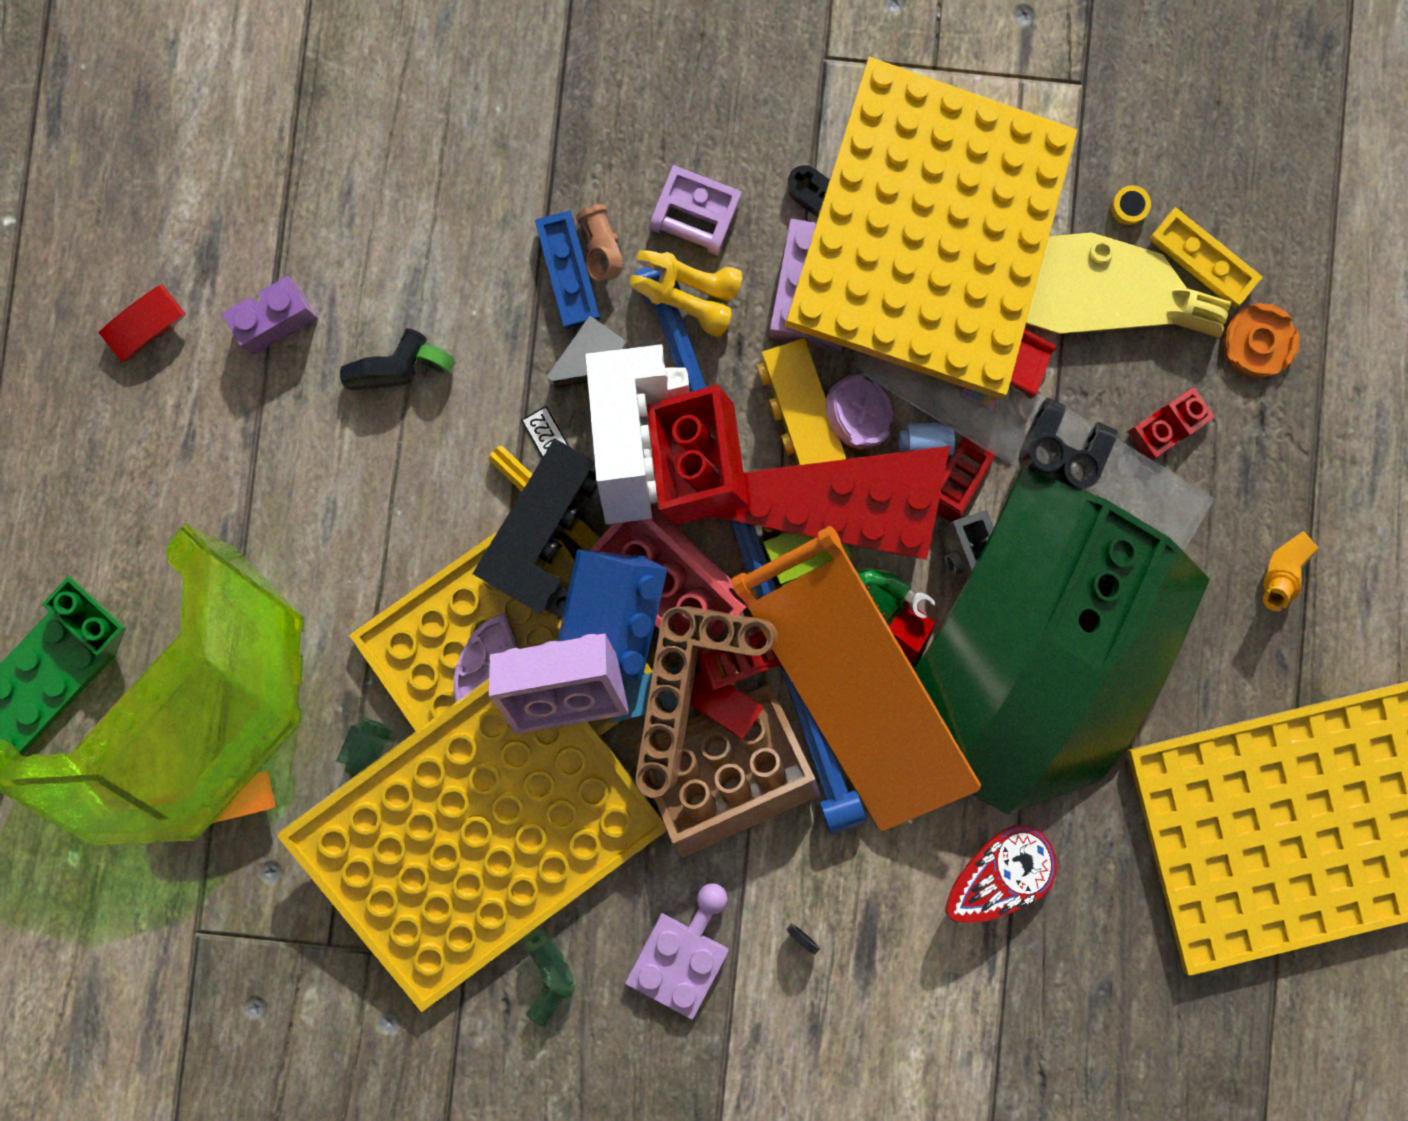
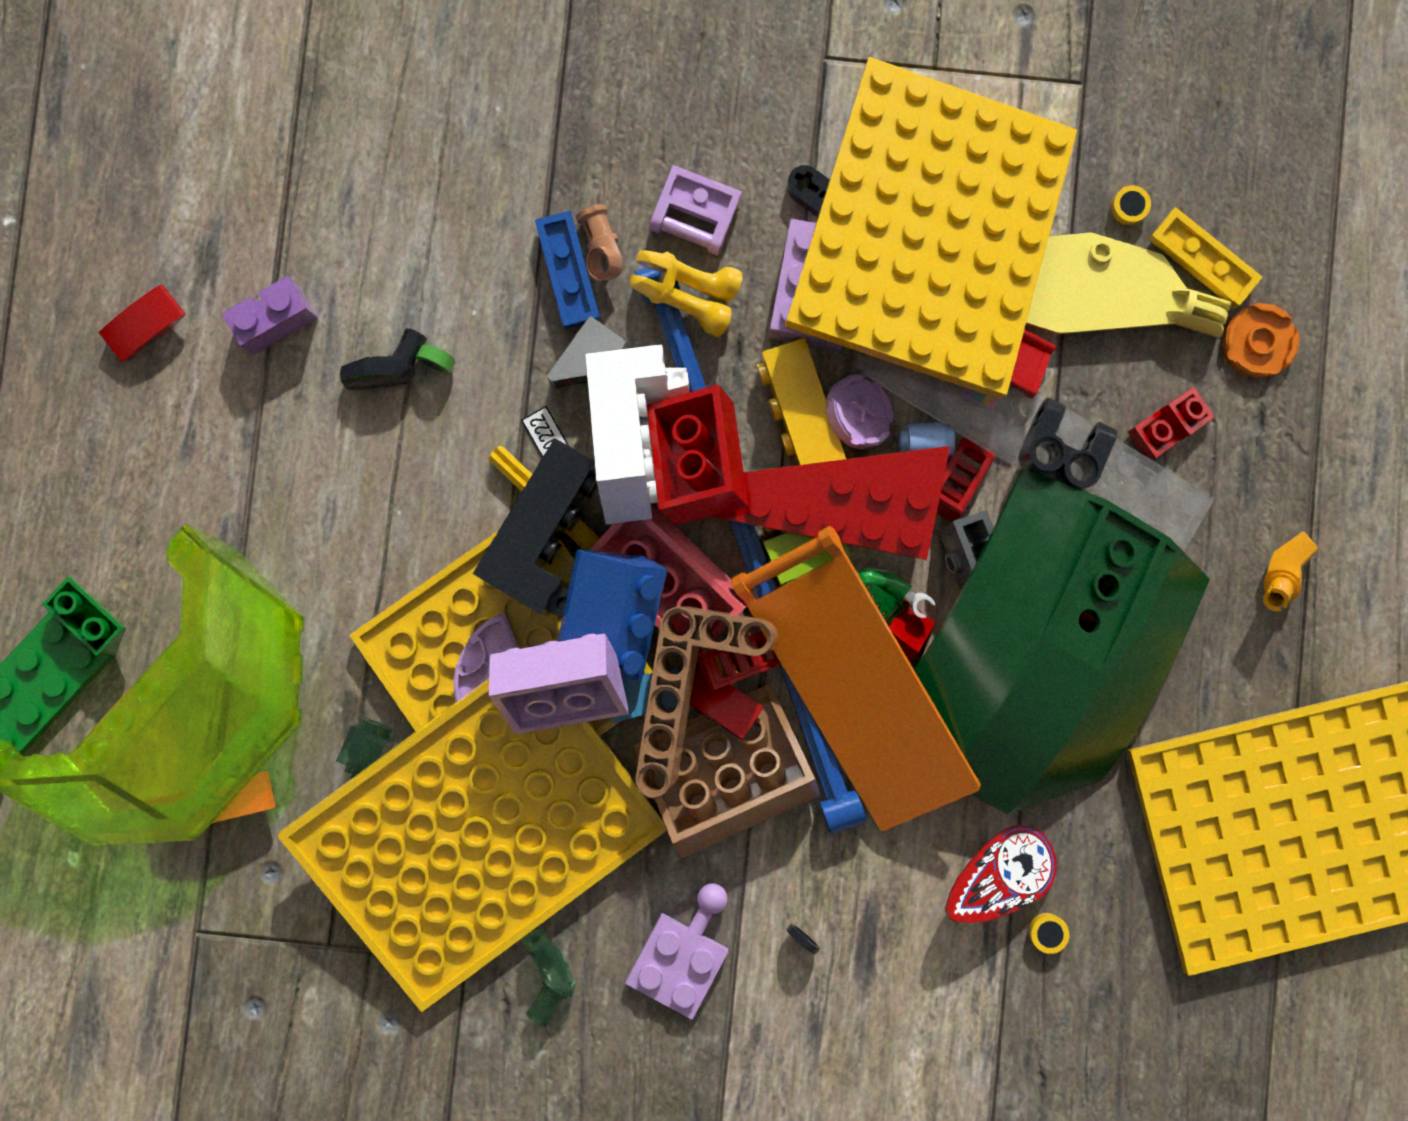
(1048, 933): none -> tile

